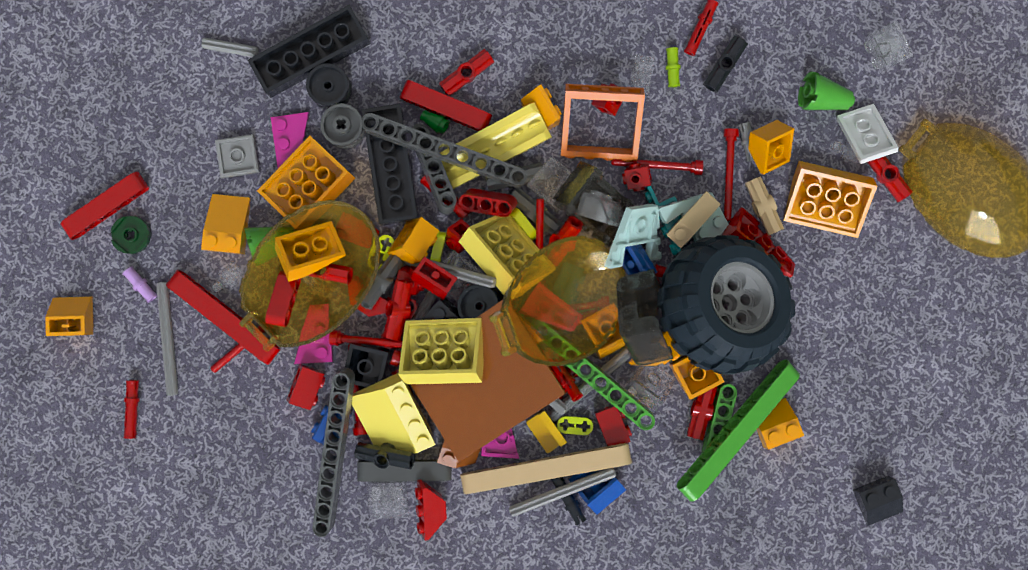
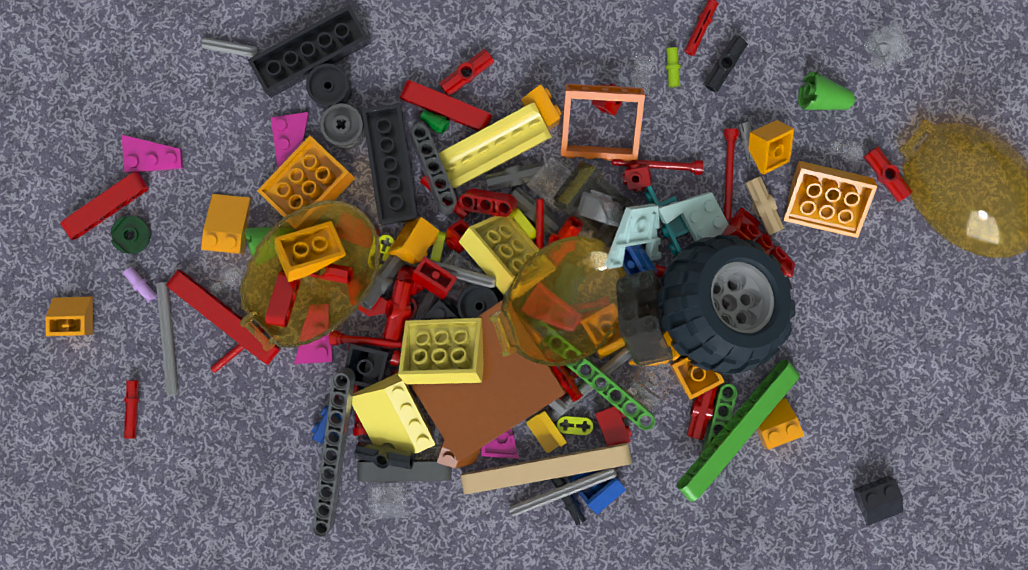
(149, 156): none -> dark pink wing
(237, 156): light grey plate -> none
(305, 387): red brick -> none
(430, 509): red slope -> none
(437, 143): dark grey beam -> none
(693, 219): tan slope -> none
(867, 133): white plate -> none

